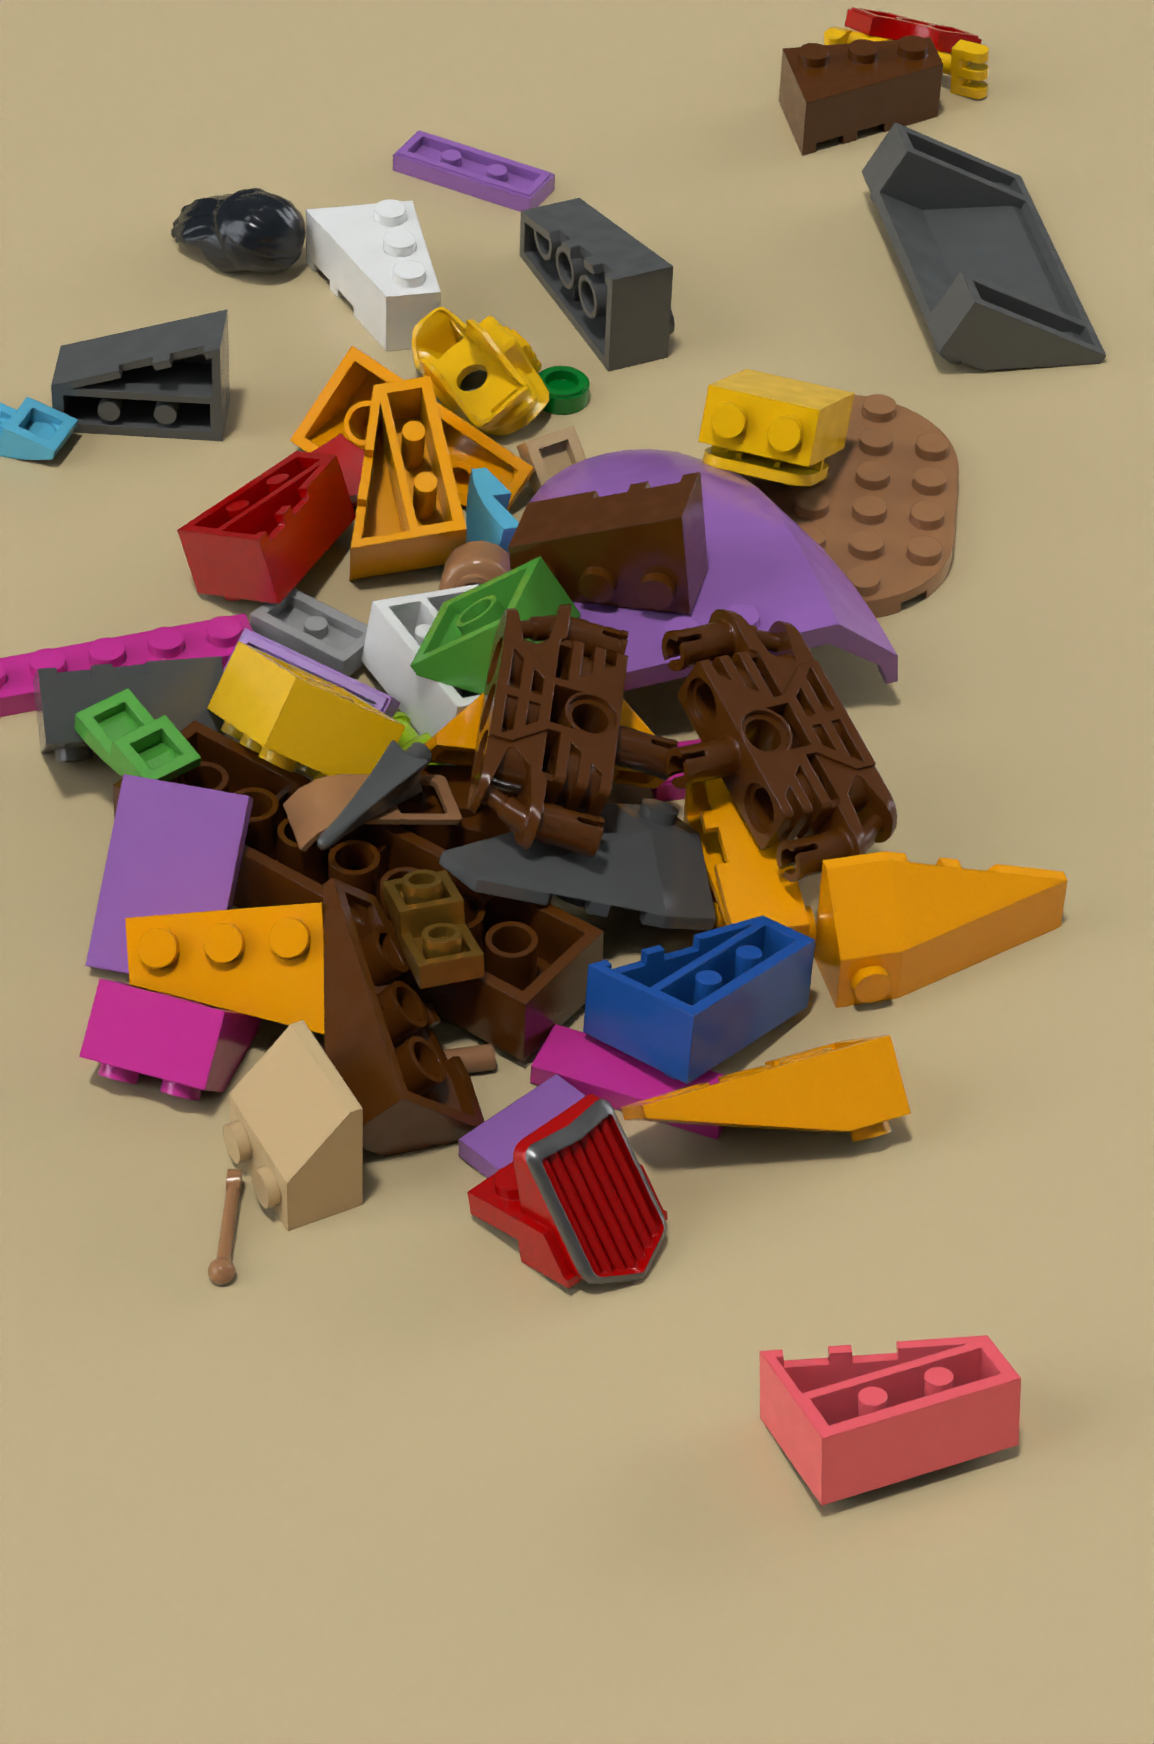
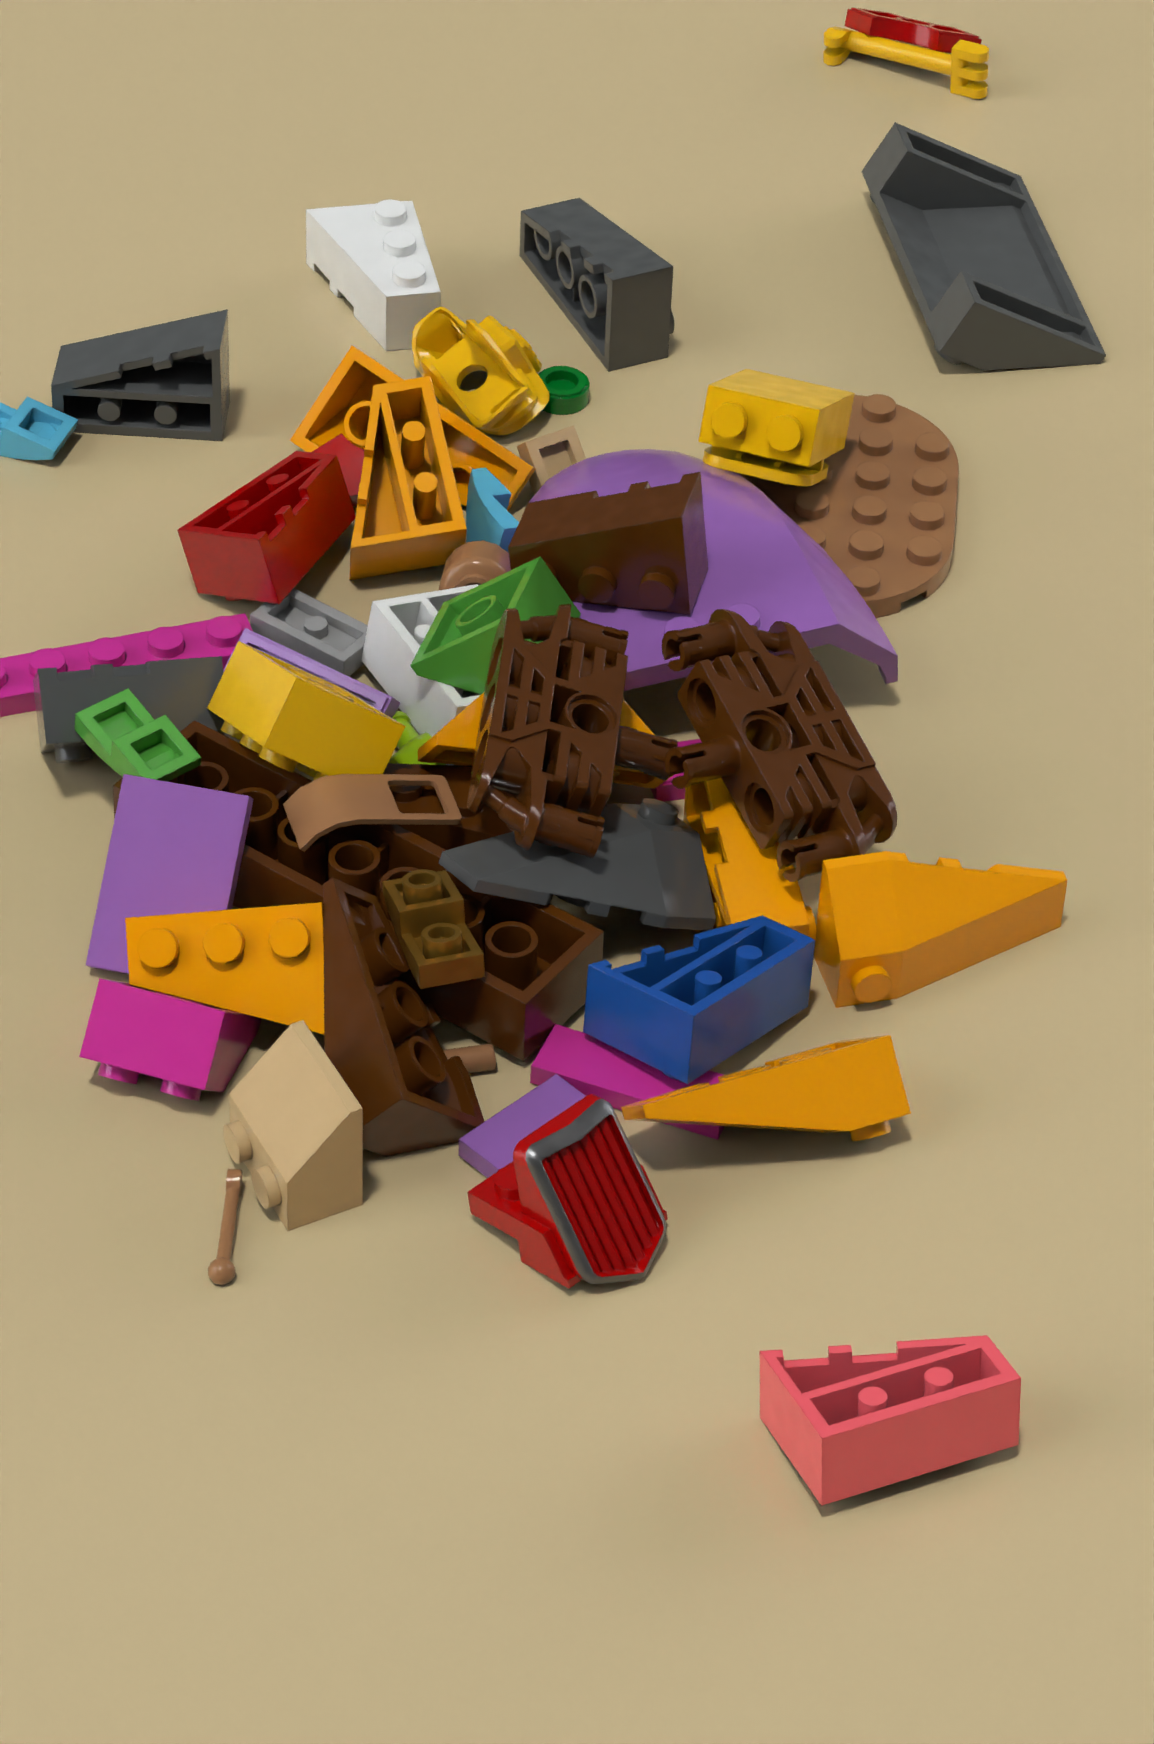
(243, 231): black hair -> none
(389, 784): dark grey piece -> none
(473, 172): medium lavender tile -> none
(857, 87): reddish brown wedge -> none

